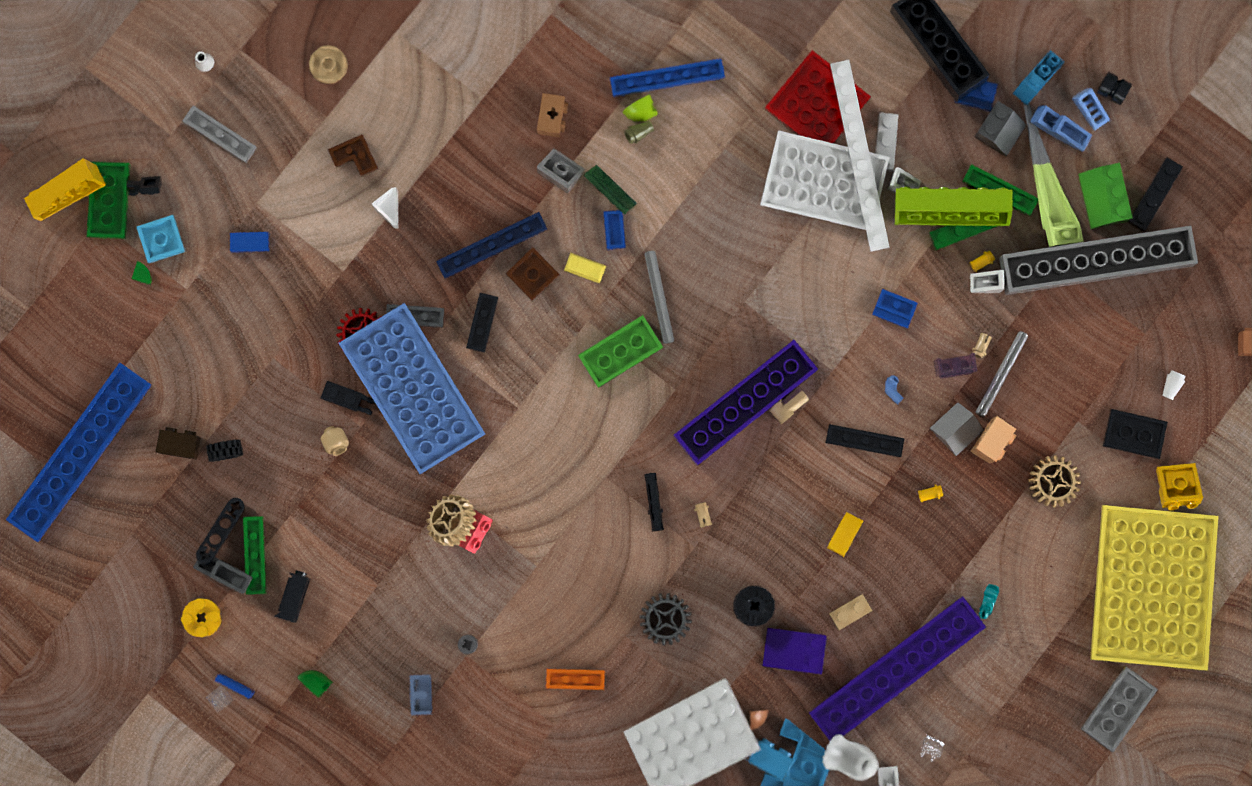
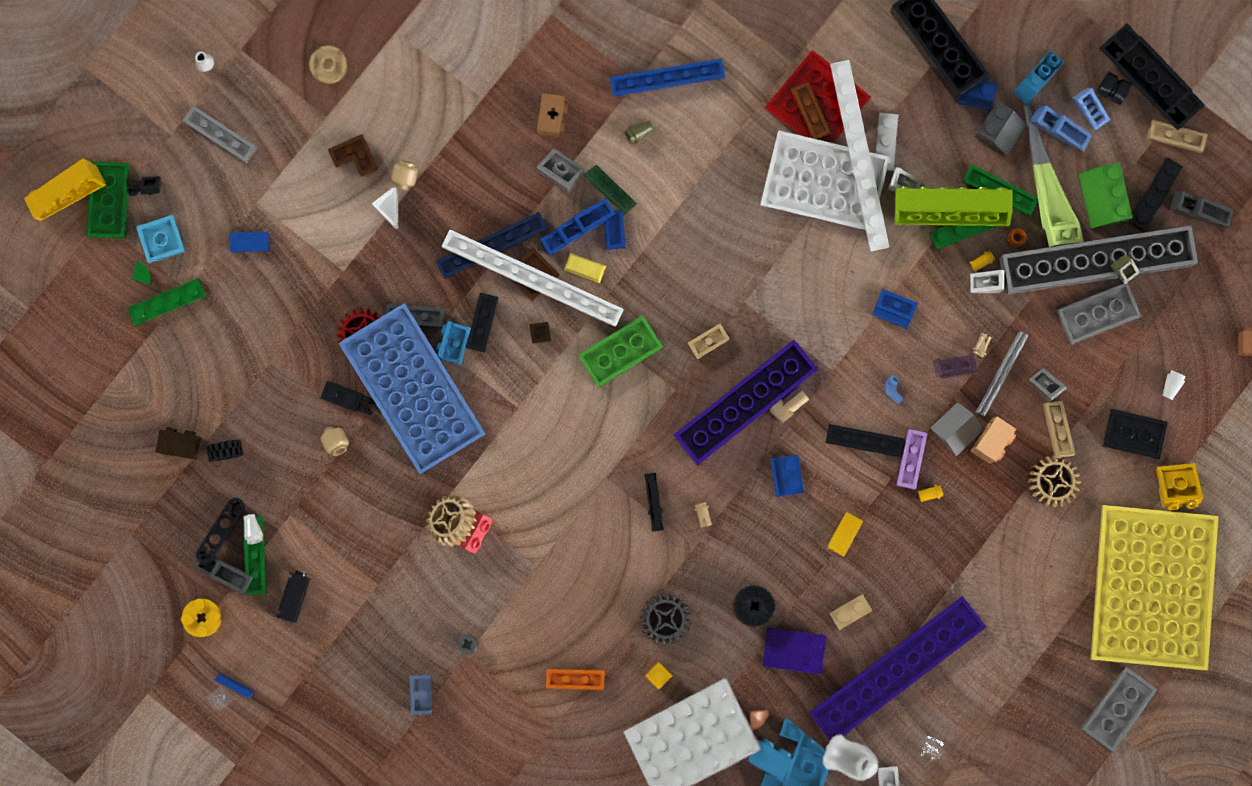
(78, 452): blue plate -> none
(166, 302): none -> green plate
(252, 530): none -> white cone
(315, 681): green brick -> none
(404, 174): none -> tan head
(453, 342): none -> dark azure bracket
(532, 278): none -> white plate
(540, 332): none -> dark brown plate
(577, 227): none -> blue slope
(641, 110): lime brick -> none
(658, 675): none -> yellow brick
(659, 297): light grey axle -> none
(708, 341): none -> tan plate
(787, 475): none -> blue plate
(810, 111): none -> dark orange tile
(911, 459): none -> lavender plate
(990, 596): teal piece -> none
(1023, 237): none -> orange plate
(1047, 385): none -> light grey slope
(1059, 429): none -> tan tile
(1098, 313): none -> light grey tile
(1125, 268): none -> olive slope
(1152, 76): none -> black slope
(1182, 138): none -> tan tile
(1201, 209): none -> dark grey slope

